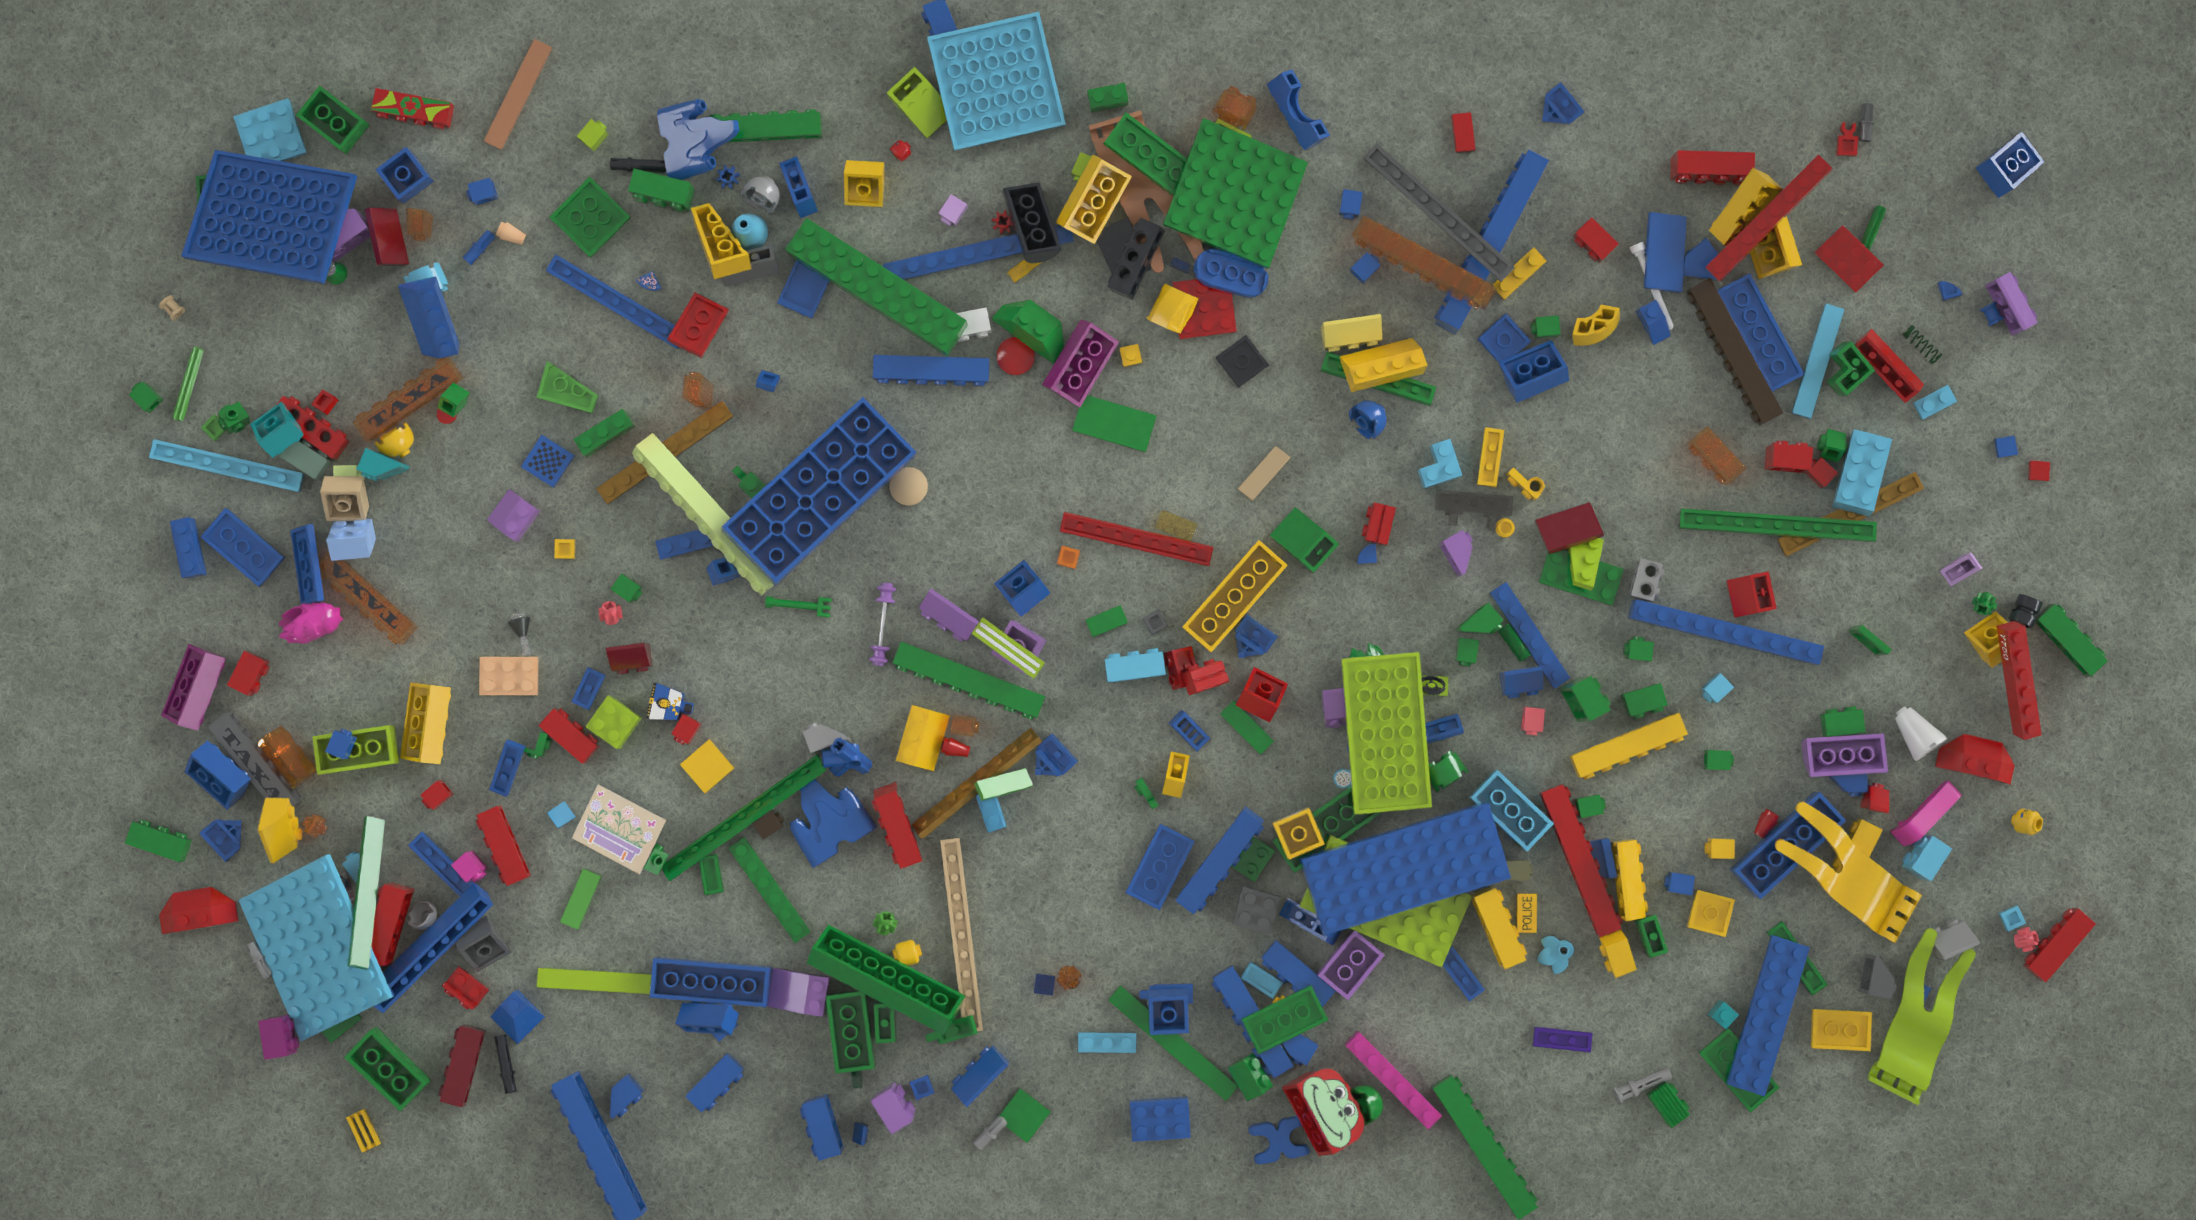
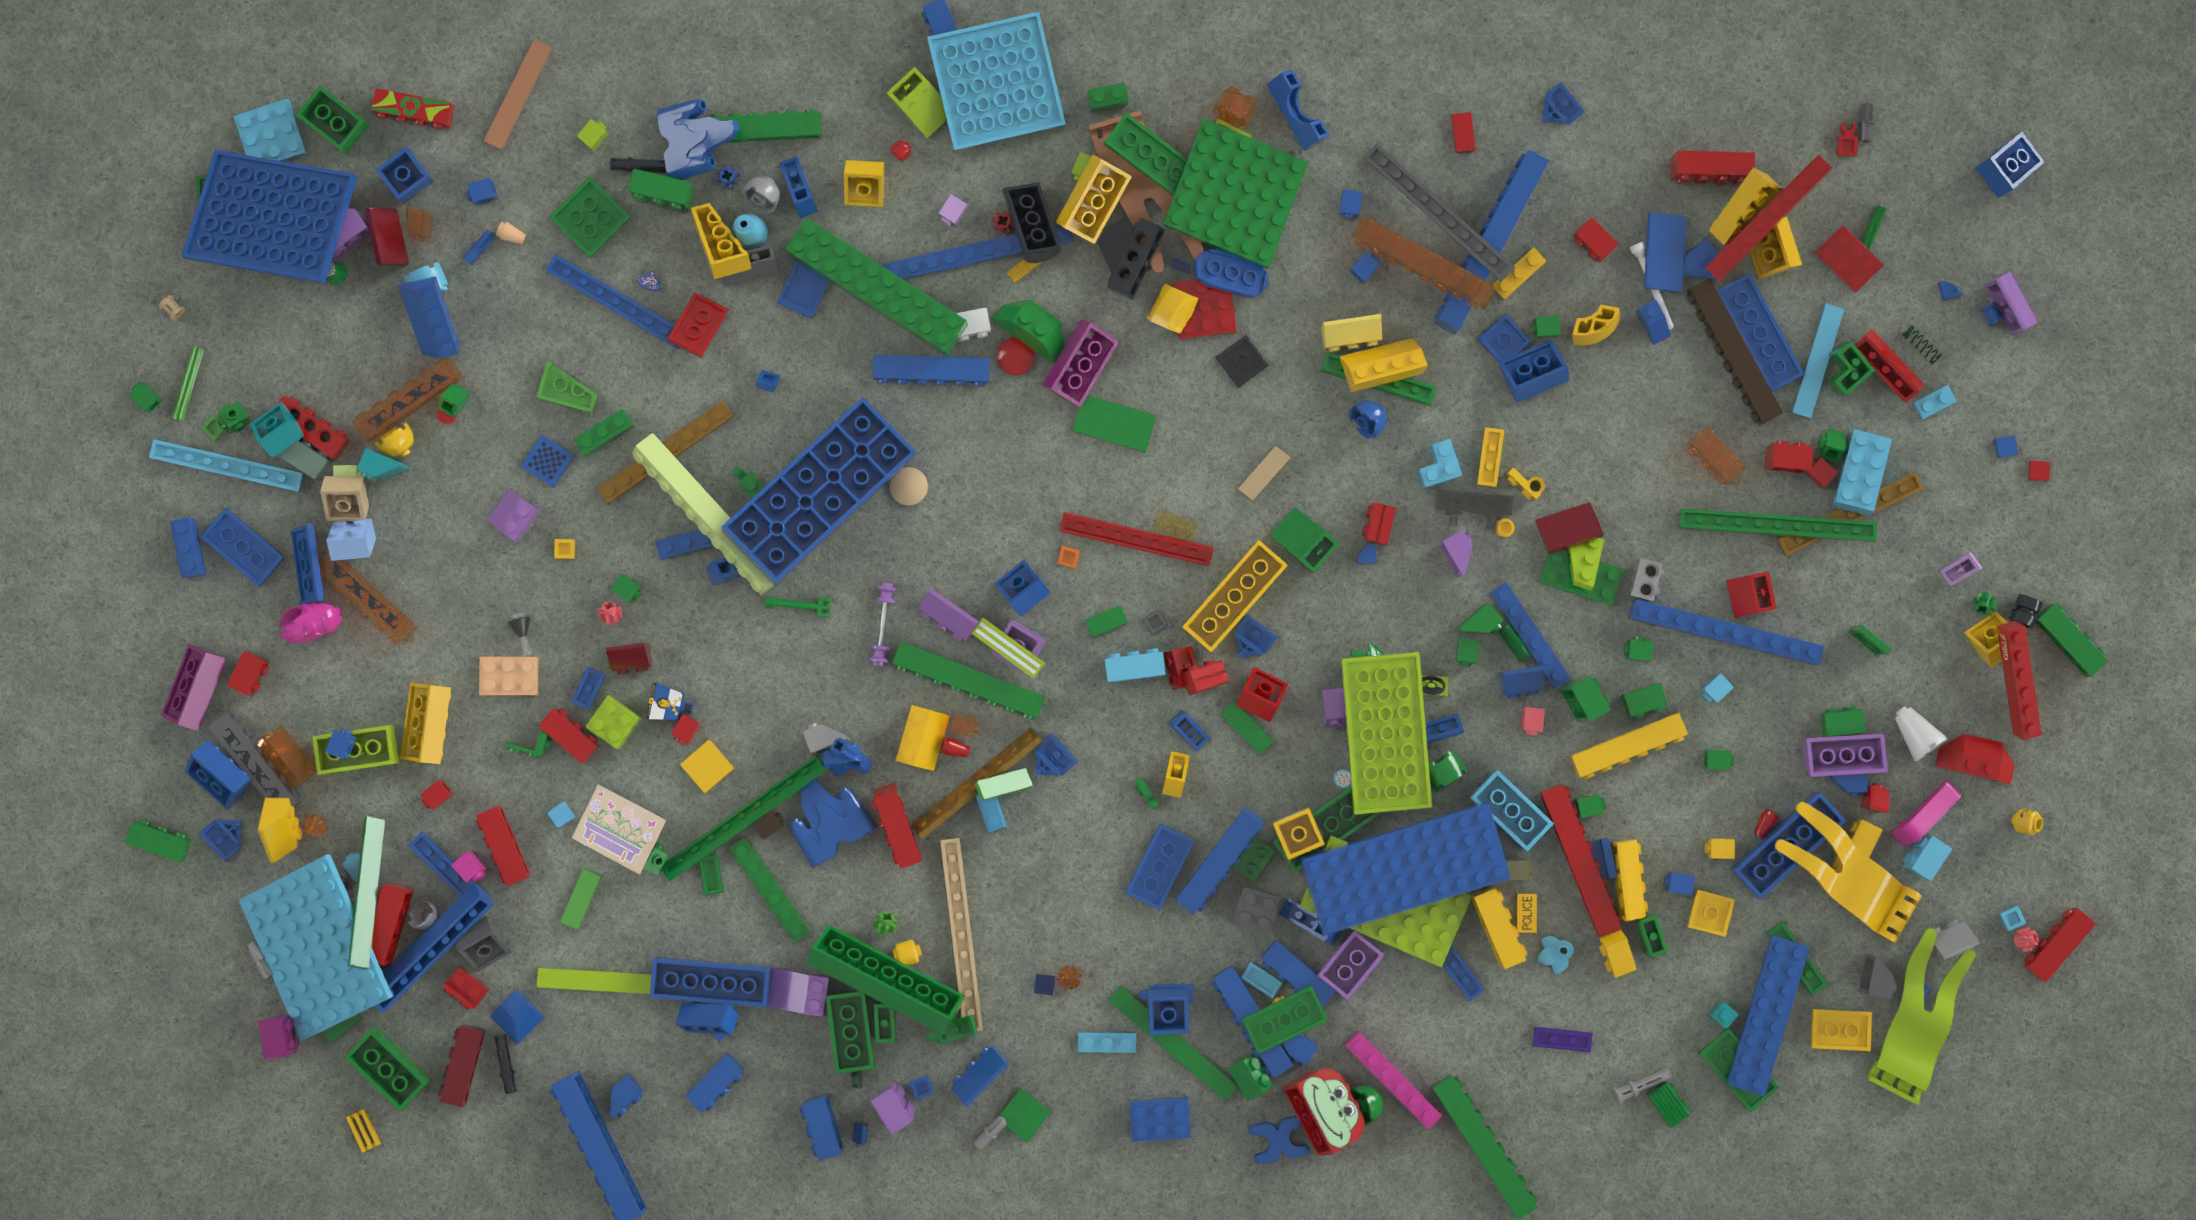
(197, 910): red wedge -> none
(324, 402): red plate -> none
(507, 768): blue plate -> none
(697, 390): clear orange brick -> none
(1130, 355): yellow plate -> none

